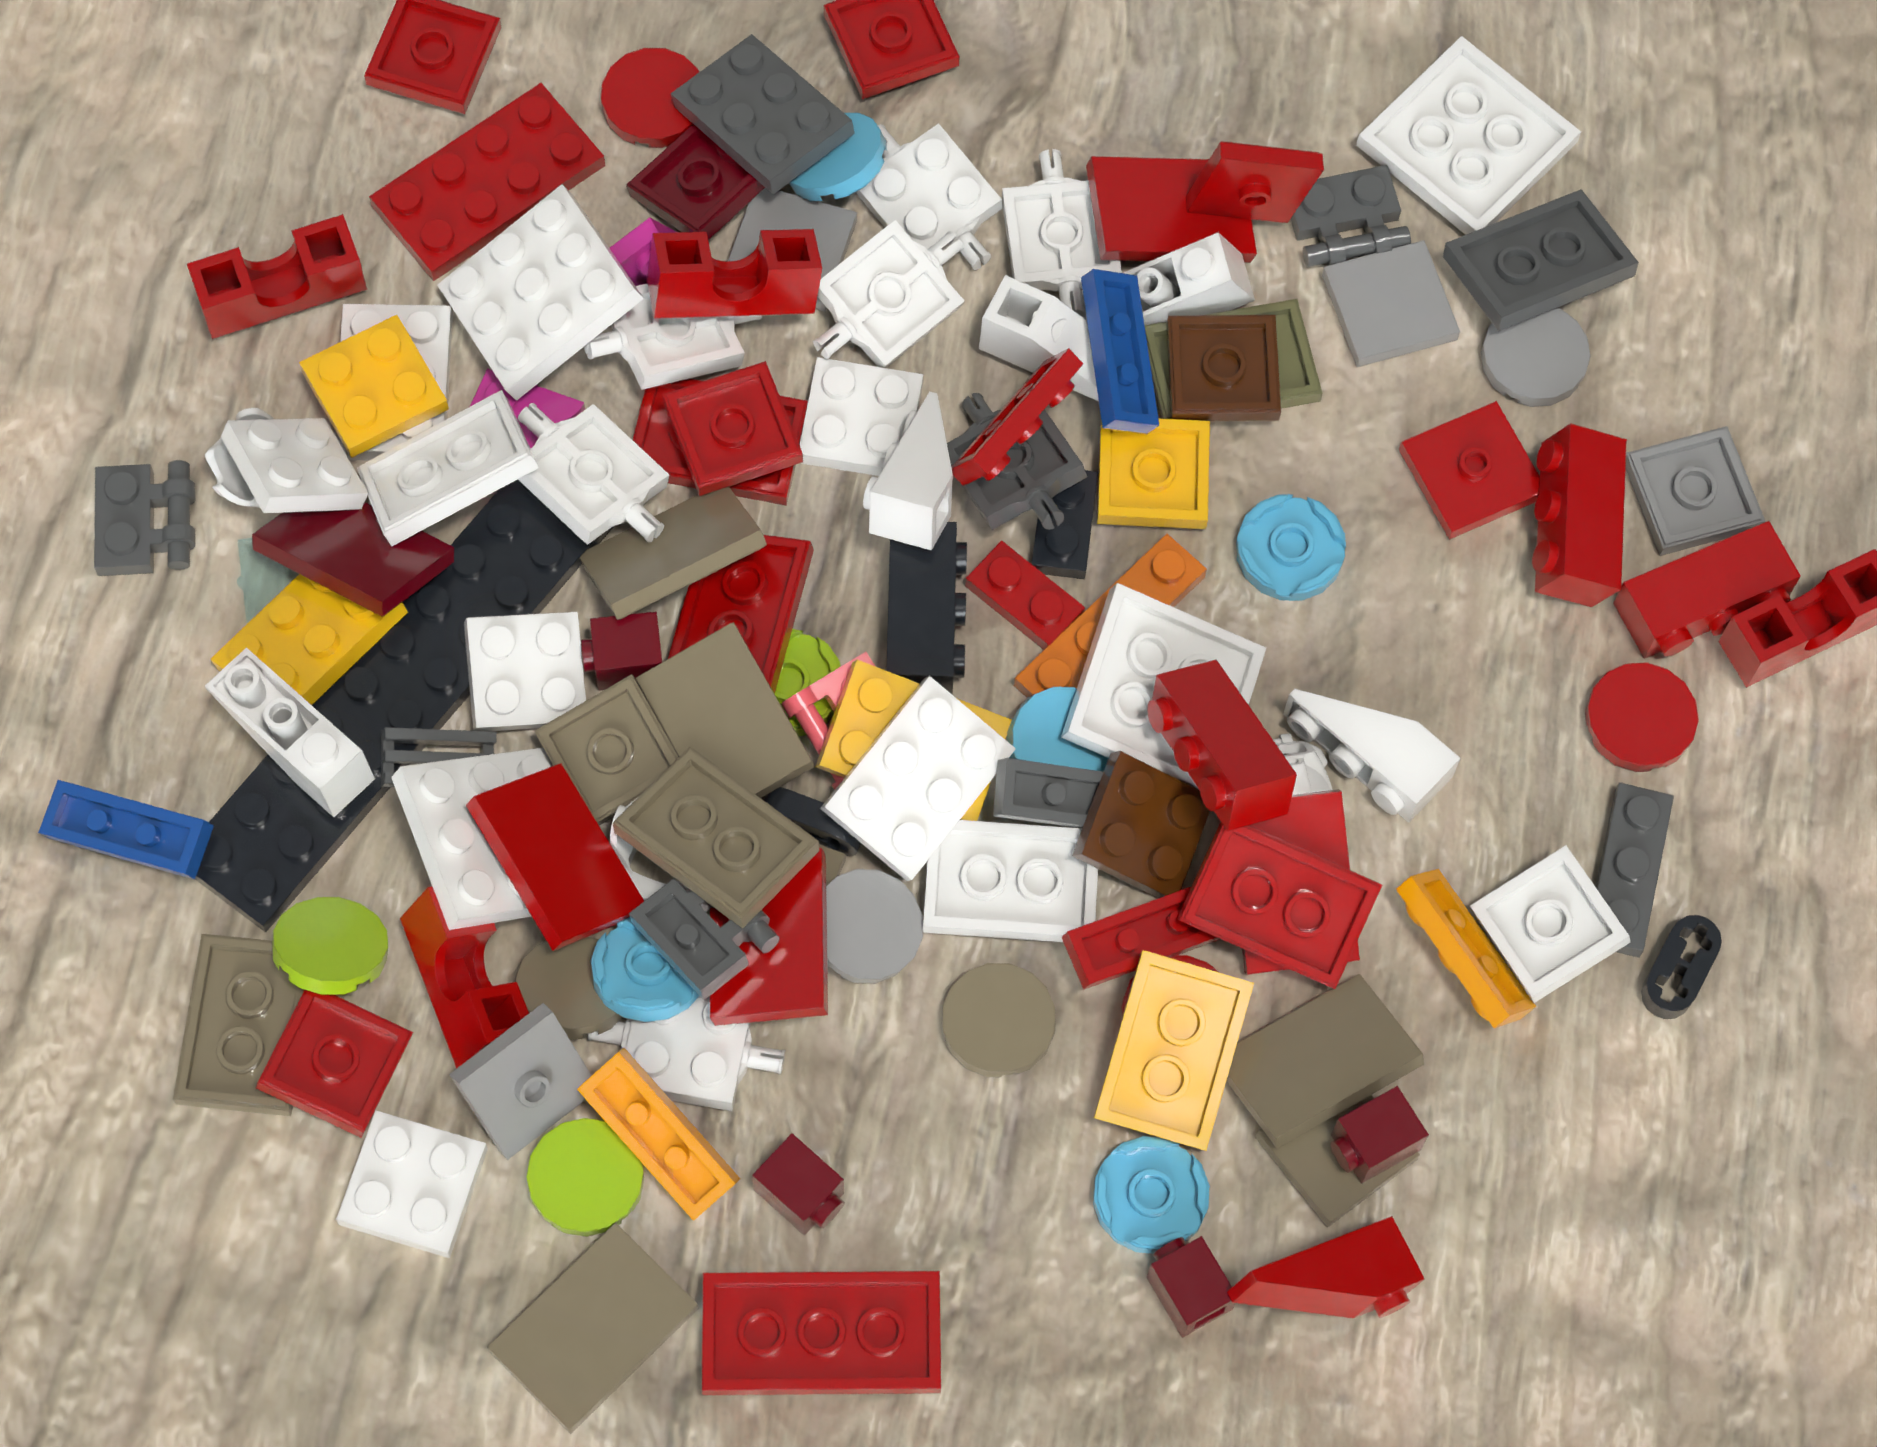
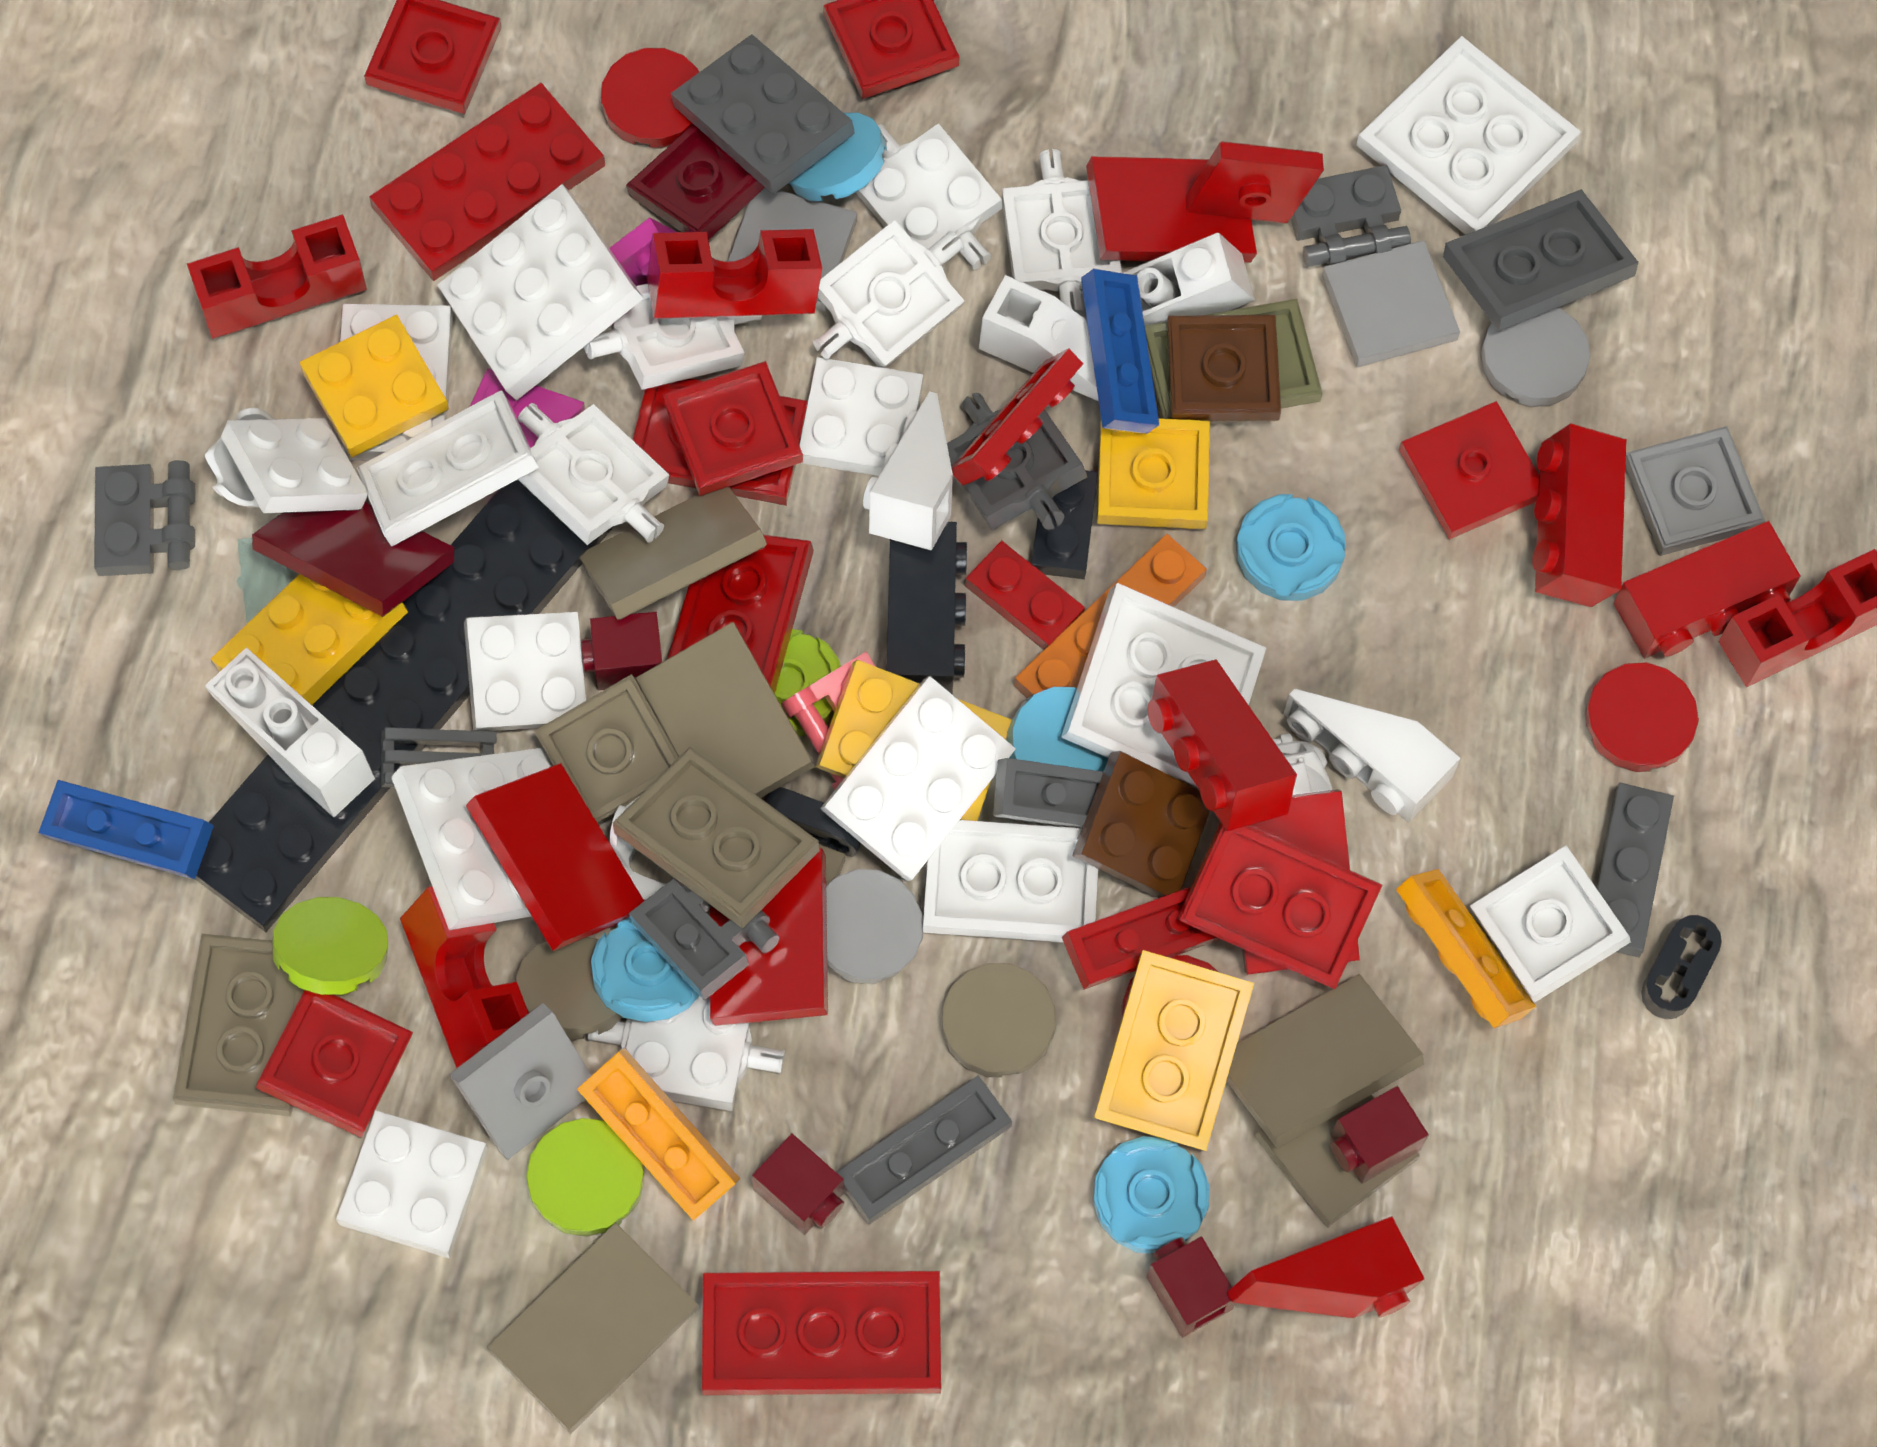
(924, 1149): none -> dark grey plate

